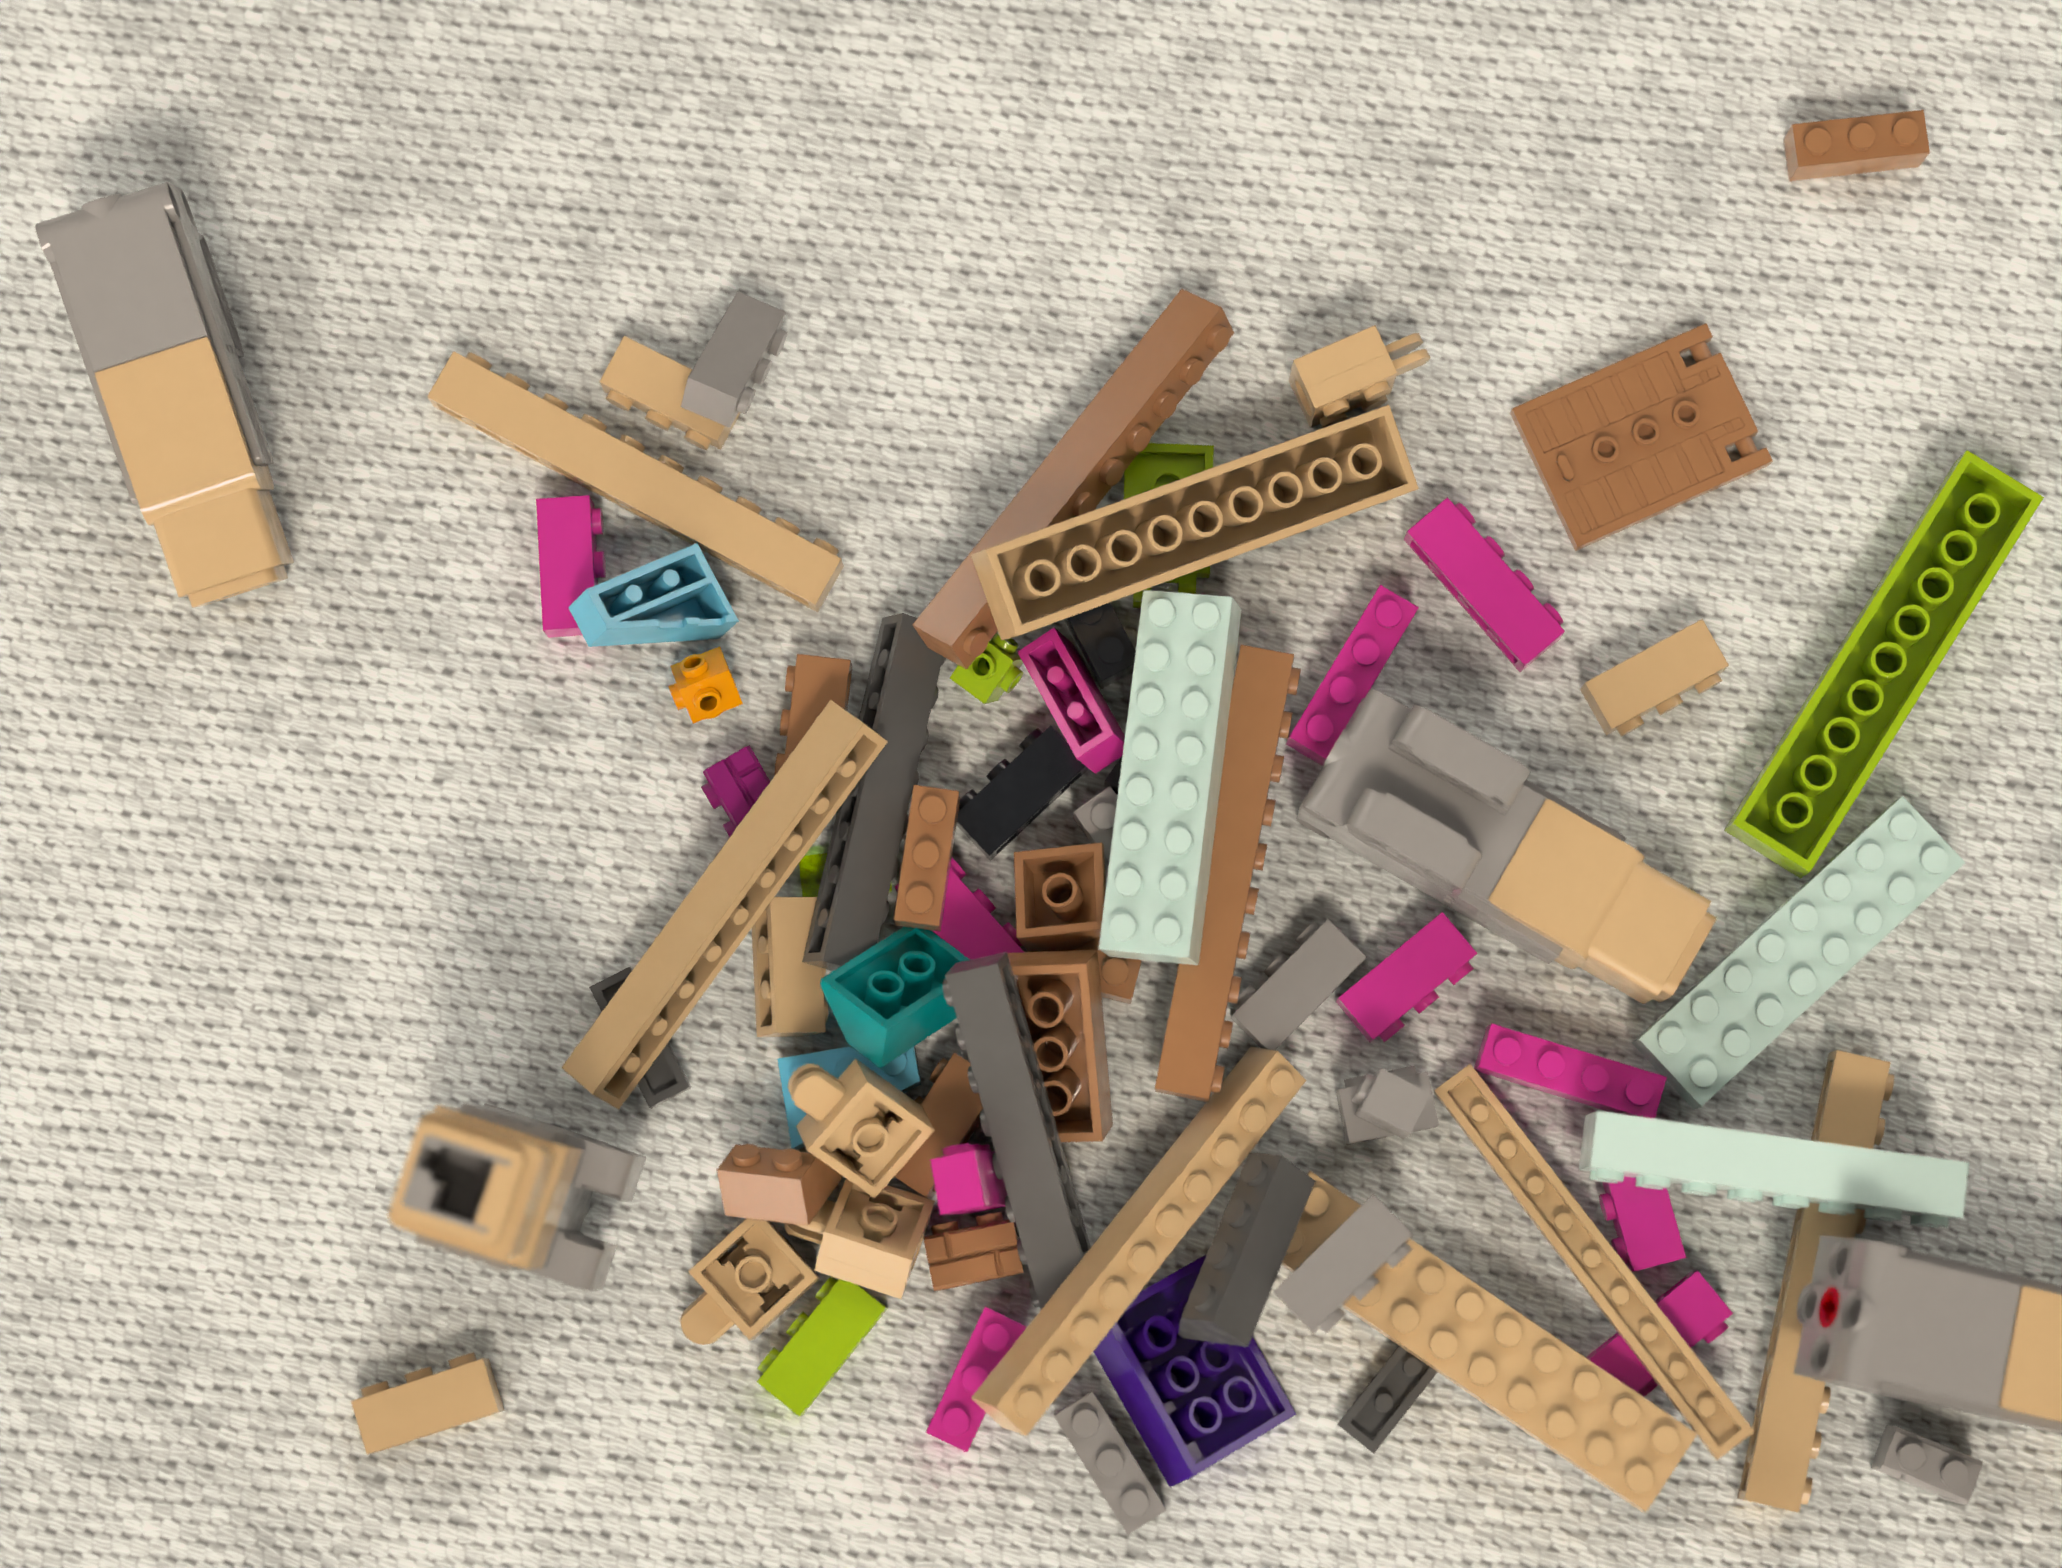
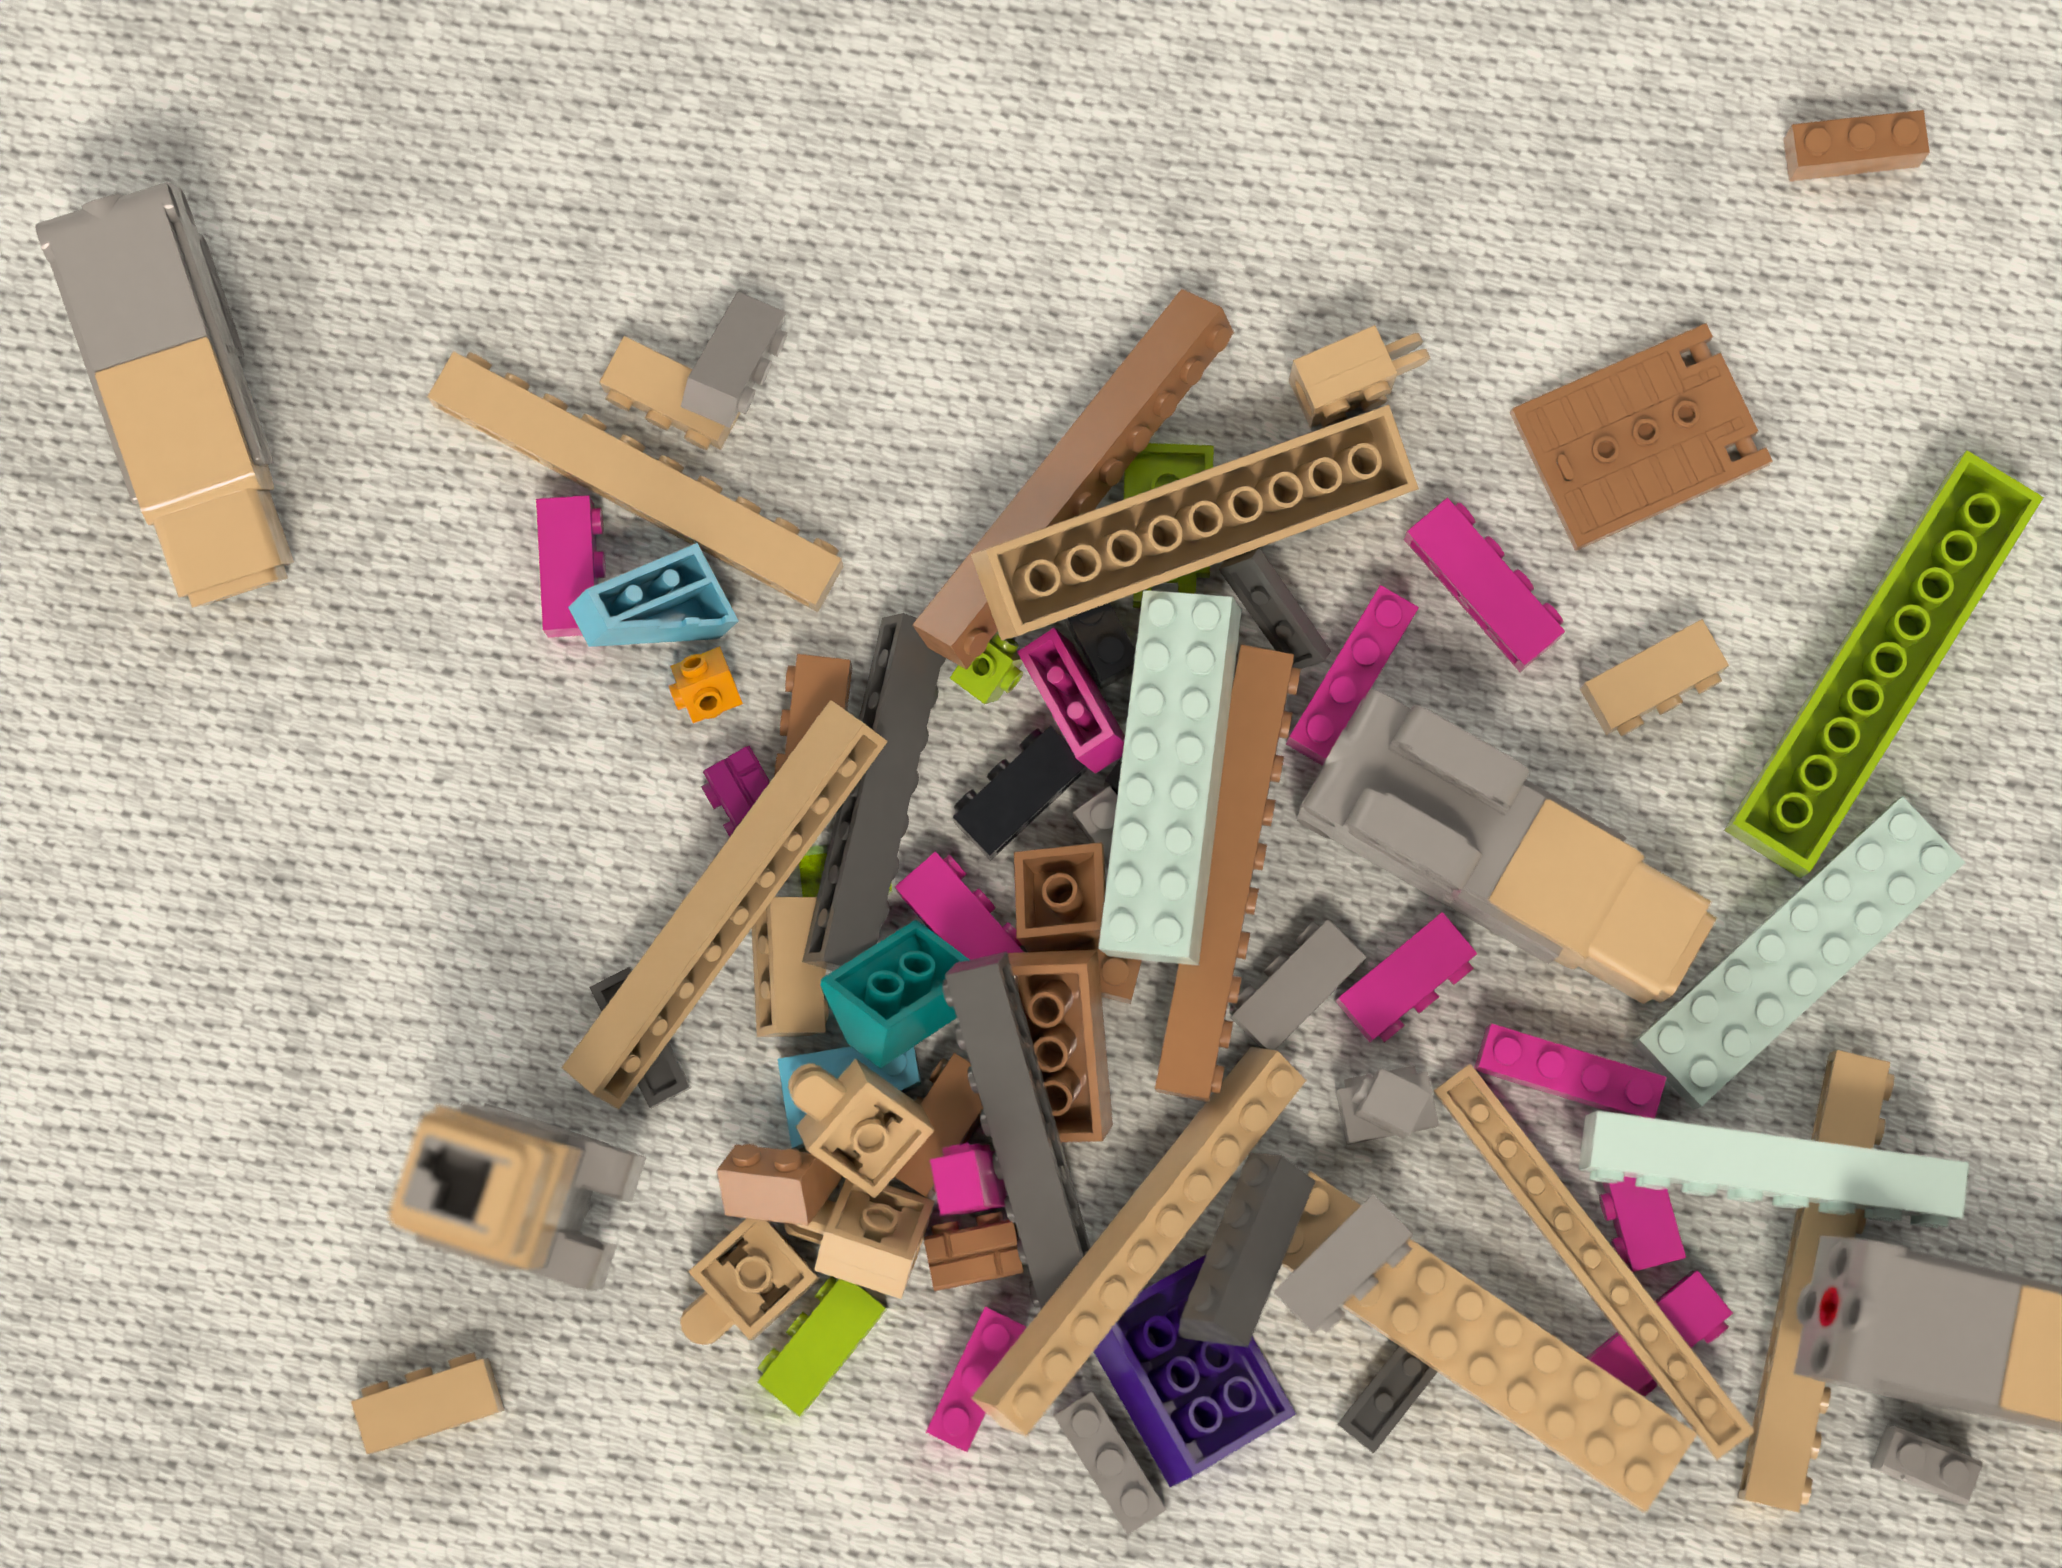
(927, 858): medium nougat brick -> none
(1274, 608): none -> dark grey plate

